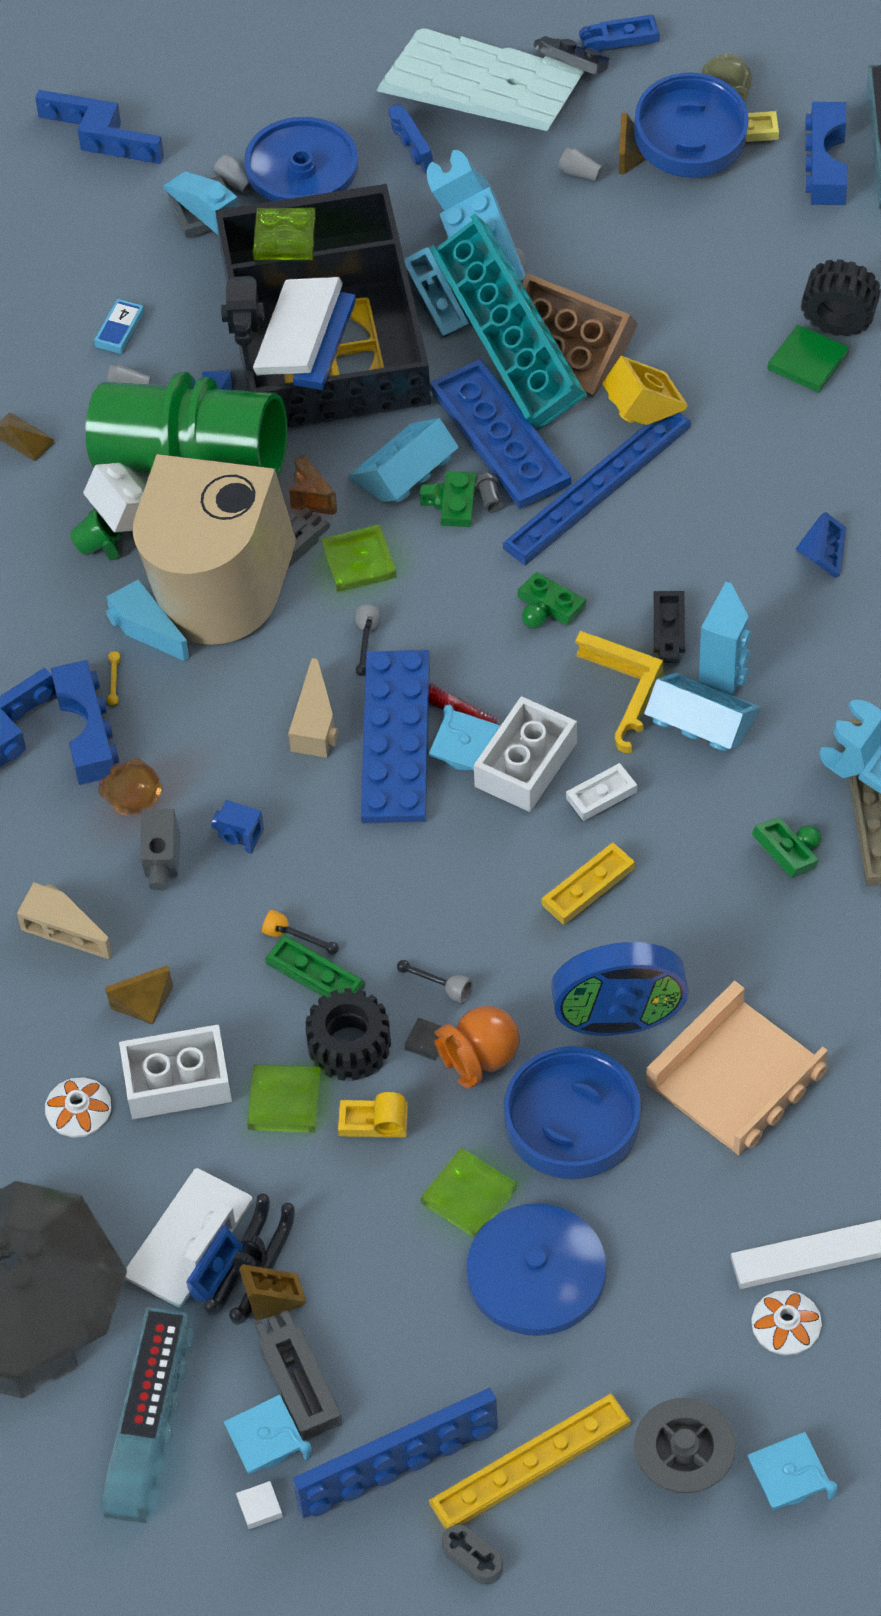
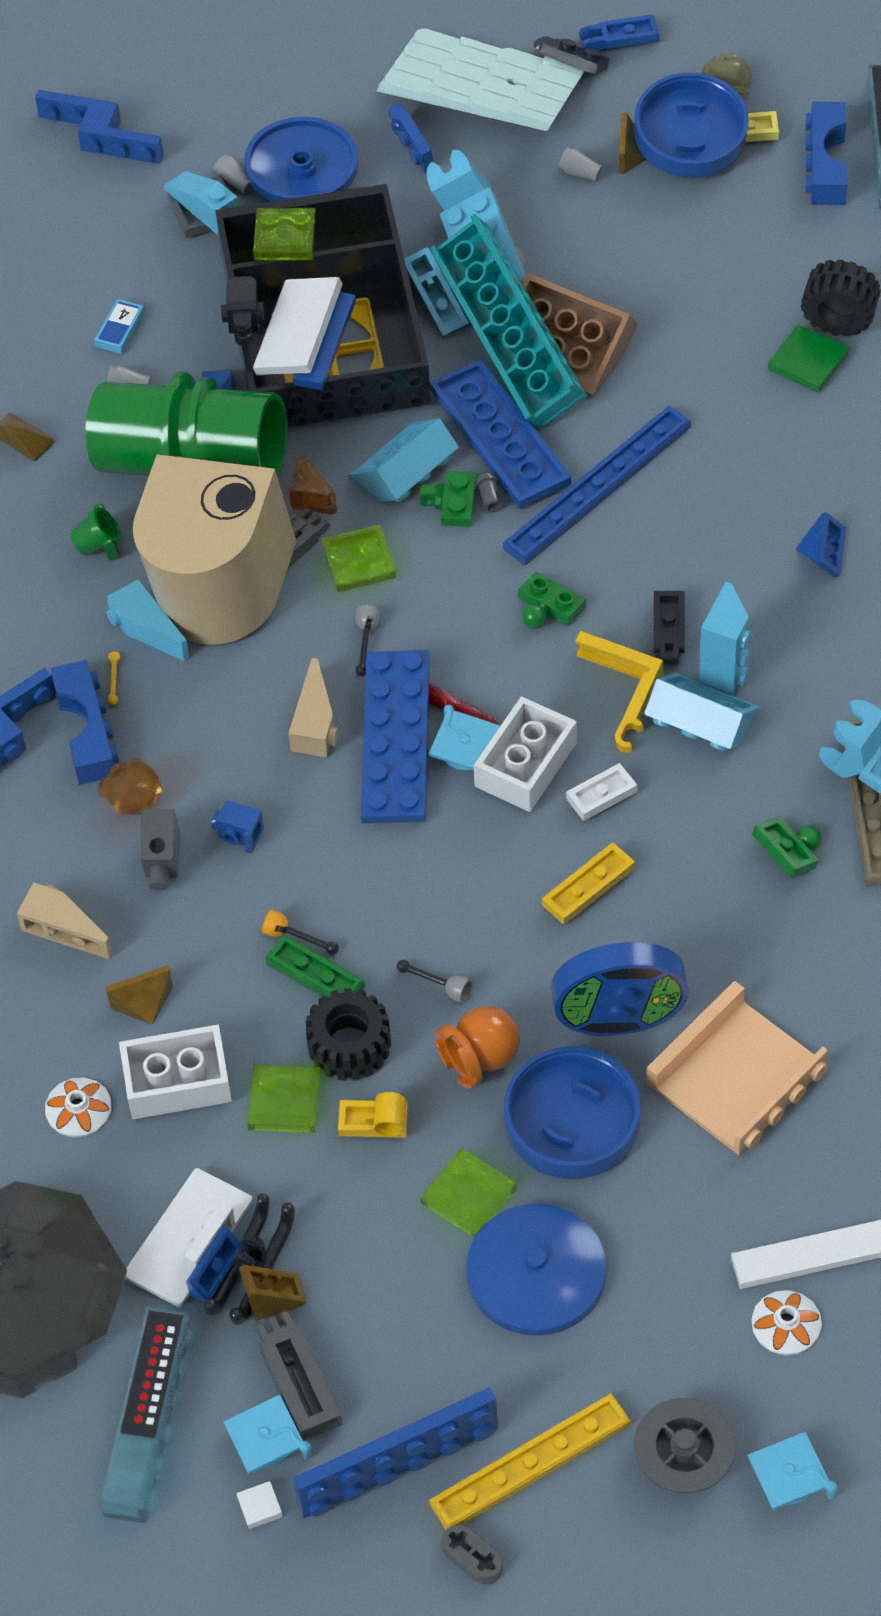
(116, 494): white slope -> none
(422, 1039): clear smoke tile -> none
(642, 392): yellow slope -> none

